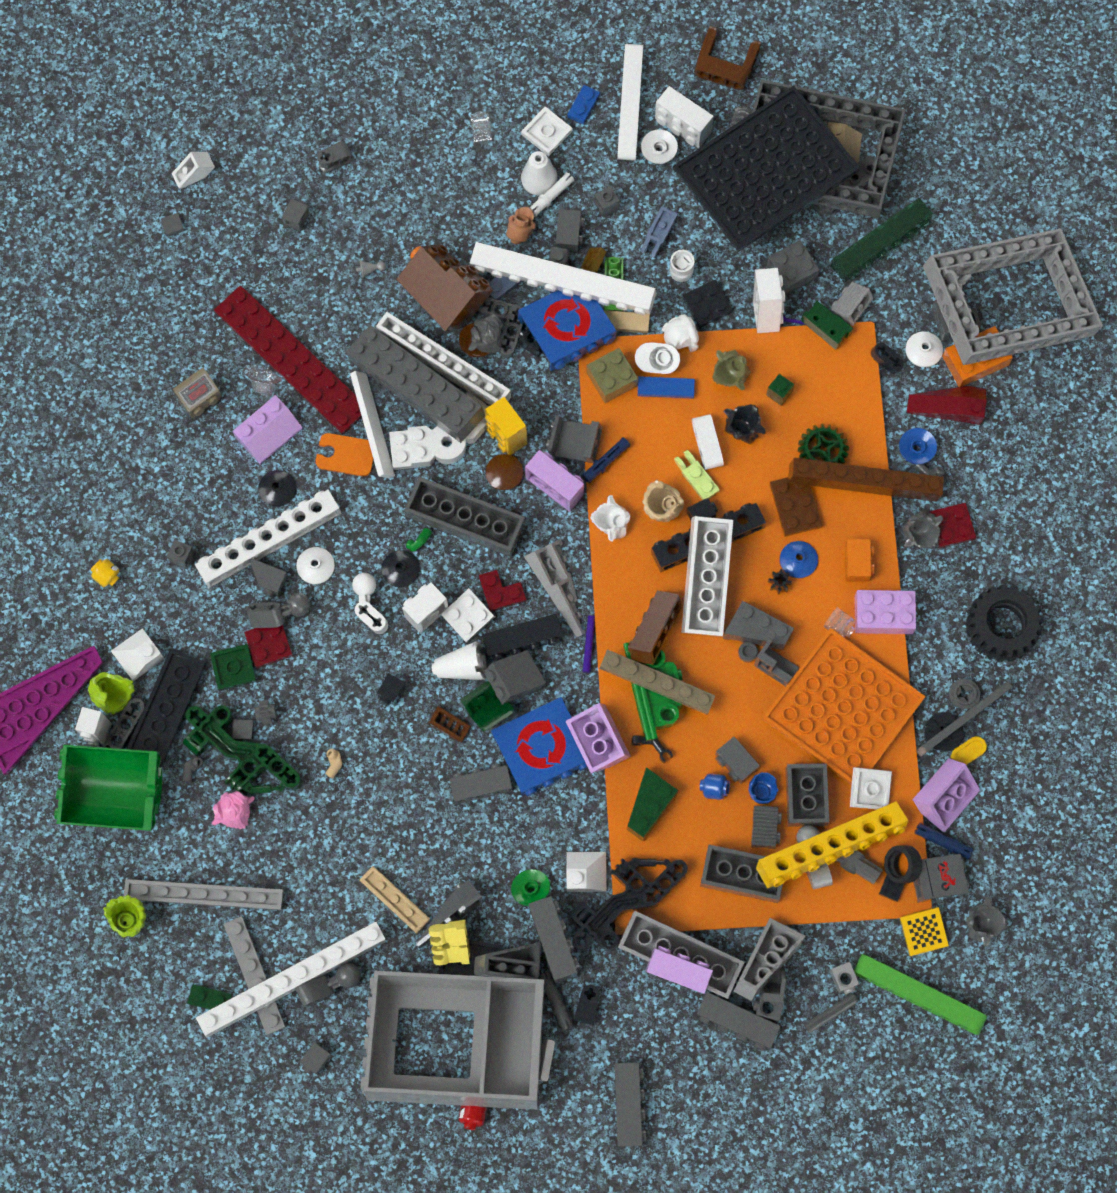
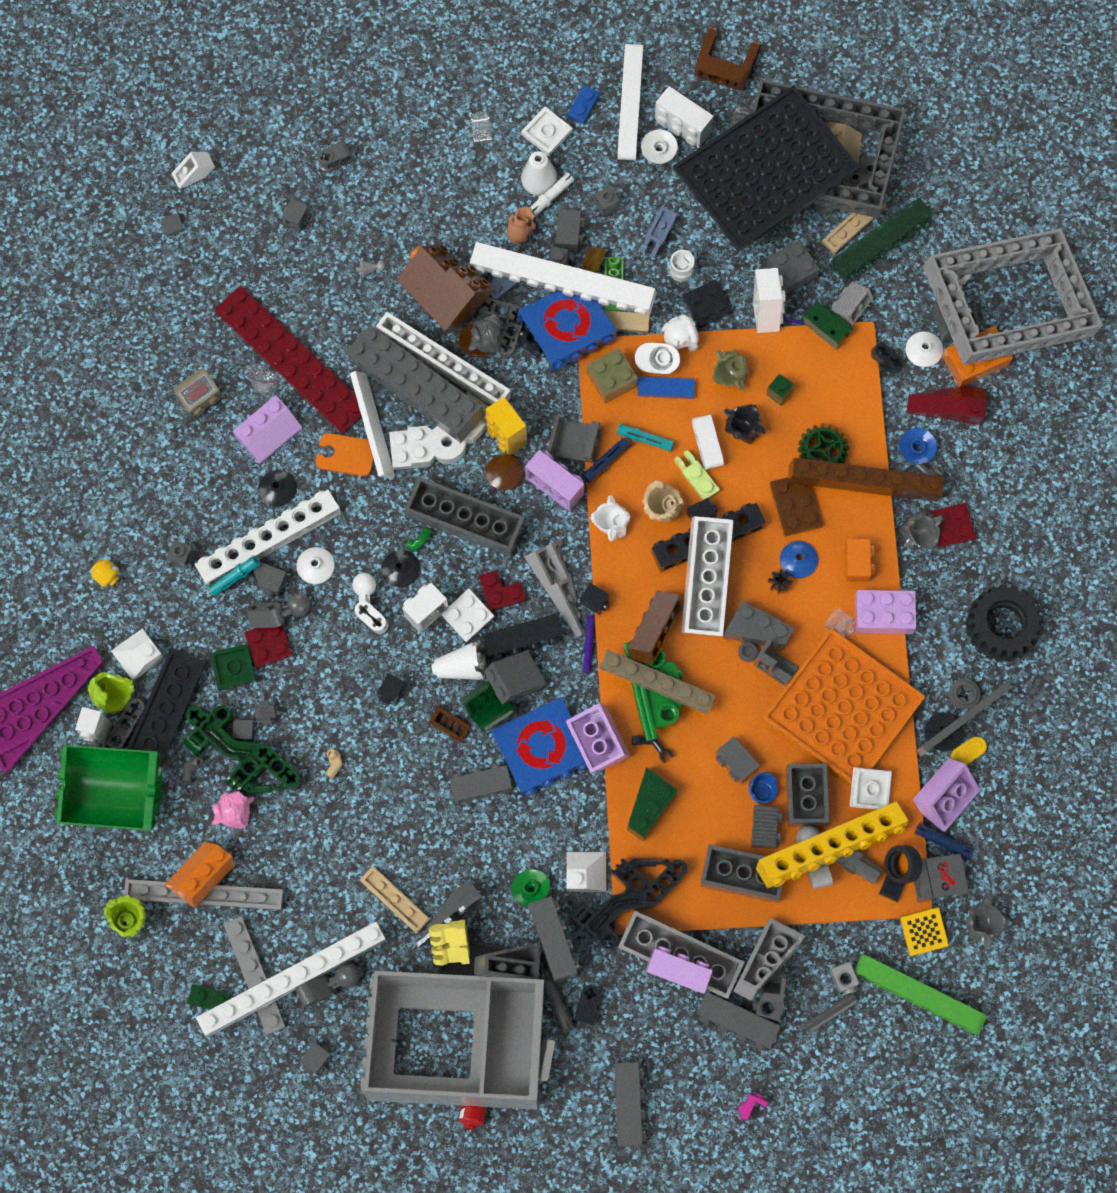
(201, 873): none -> orange slope
(240, 571): none -> teal pin
(595, 599): none -> black brick
(624, 430): none -> teal pin
(715, 786): blue head -> none
(746, 1107): none -> dark pink bracket
(847, 231): none -> tan tile

